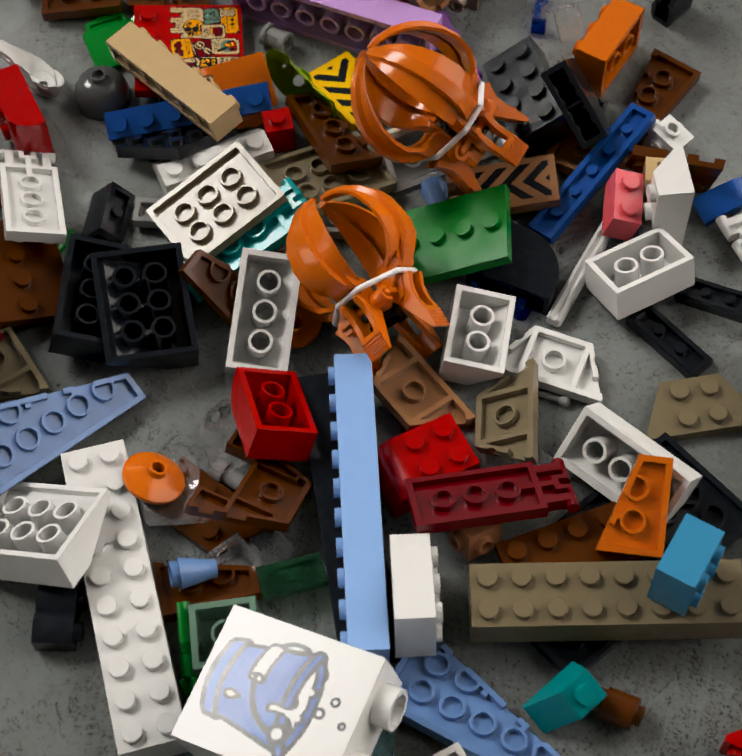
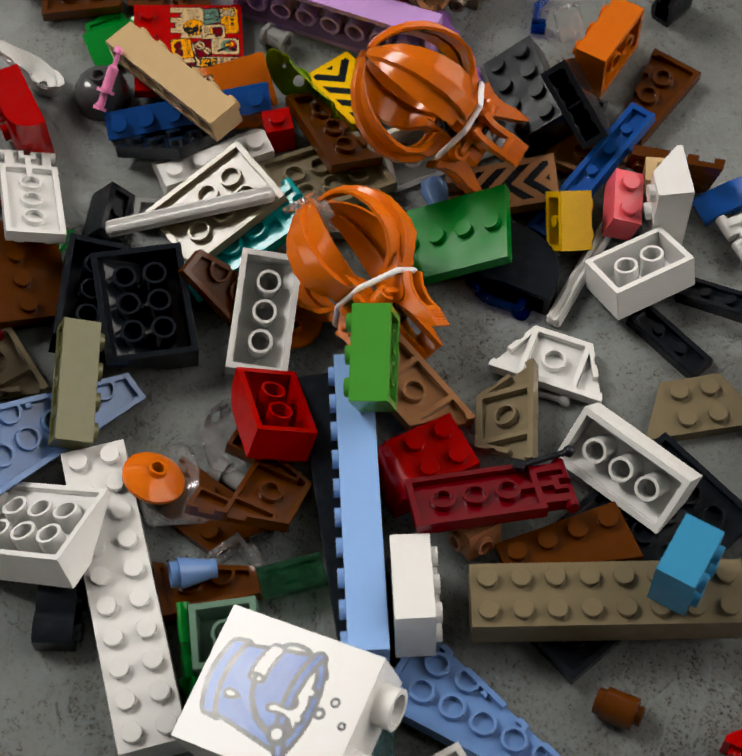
(75, 384): none -> olive brick
(108, 82): none -> bright pink piece
(190, 211): none -> white axle
(323, 207): none -> clear bracket
(372, 357): none -> bright green brick
(477, 336): white slope -> none
(519, 465): none -> black hinge
(564, 698): teal slope -> none
(569, 220): none -> yellow brick
(641, 510): orange wing -> none
(668, 134): white brick -> none

